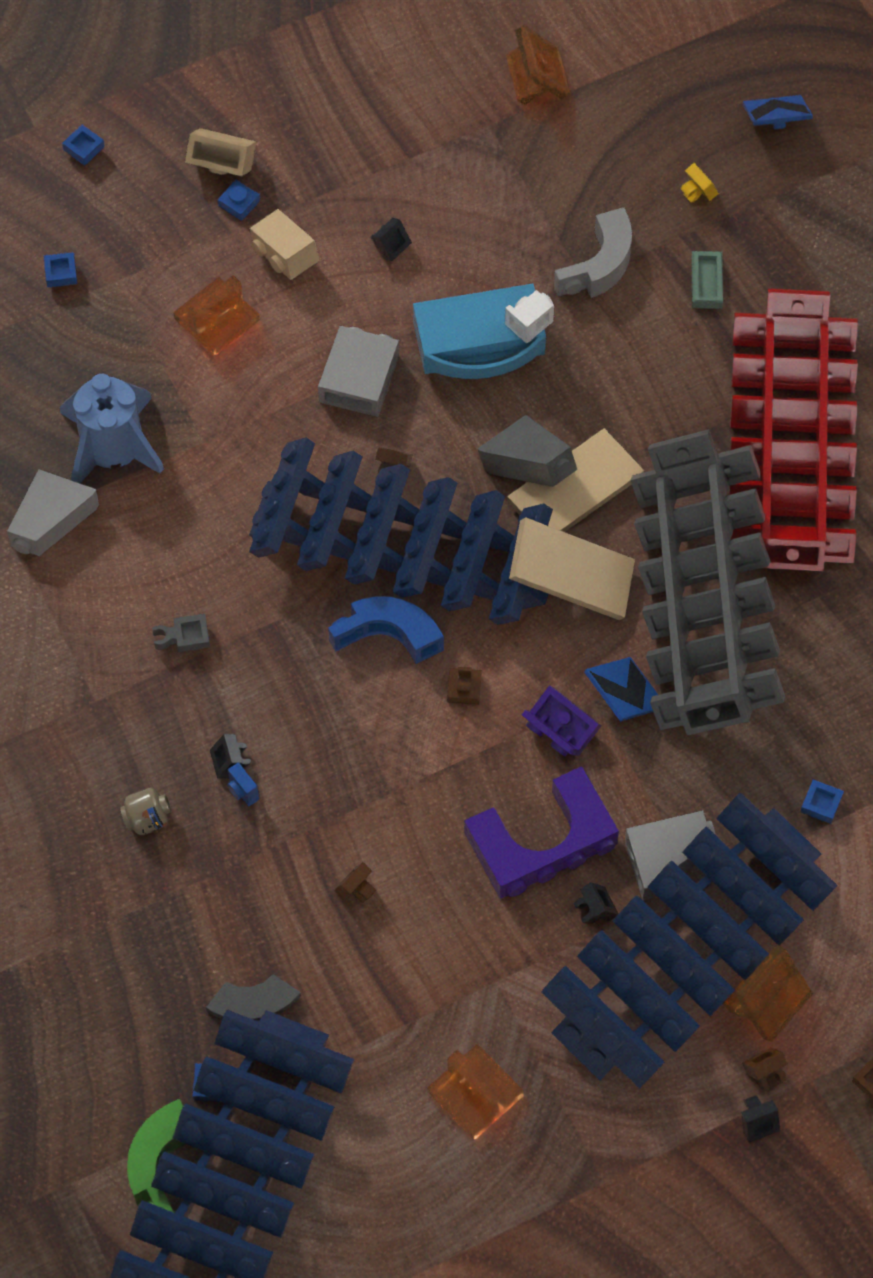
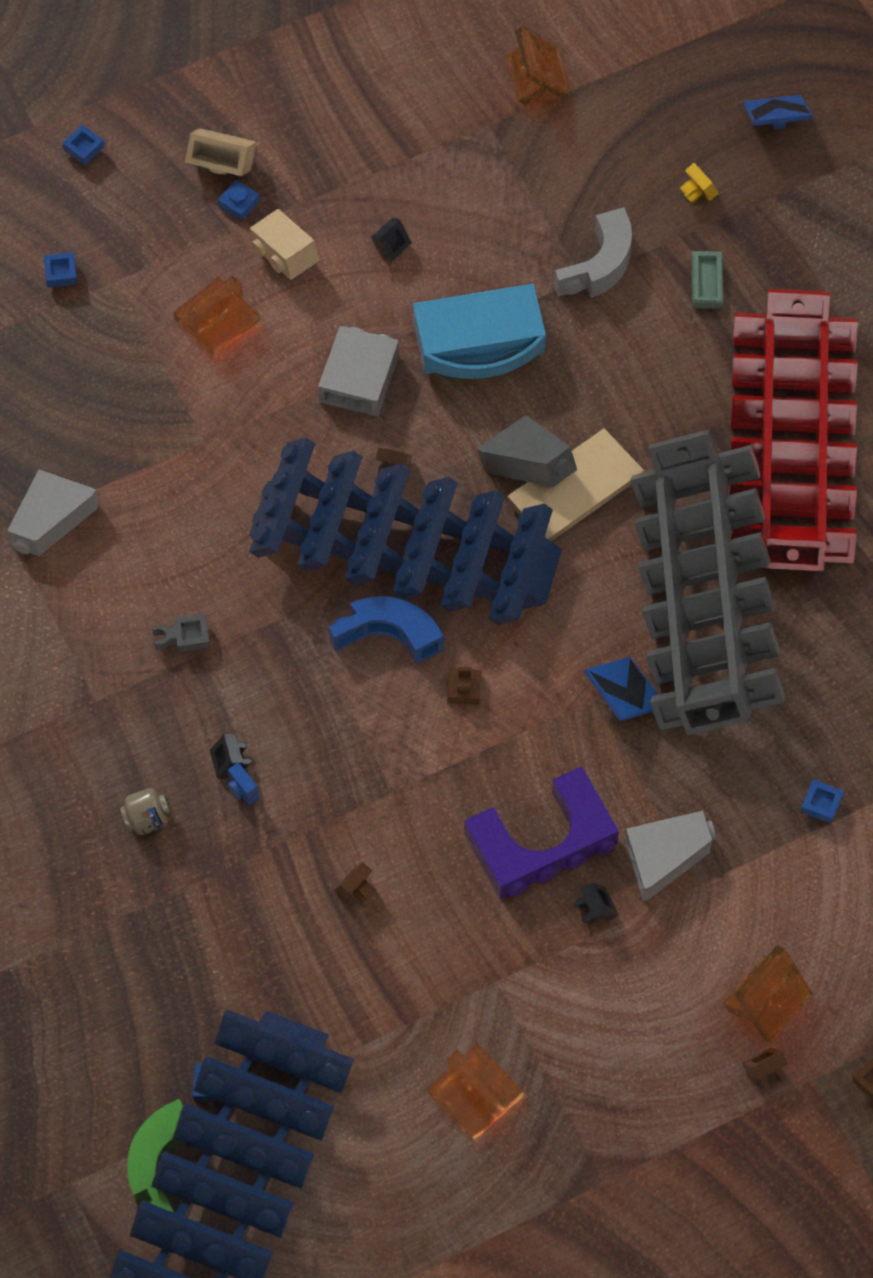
(109, 425): medium blue brick -> none
(253, 1001): dark grey tile -> none
(530, 315): white brick -> none
(562, 722): dark purple bracket -> none
(572, 568): tan tile -> none
(596, 1032): dark blue piece -> none
(759, 1119): black tile -> none

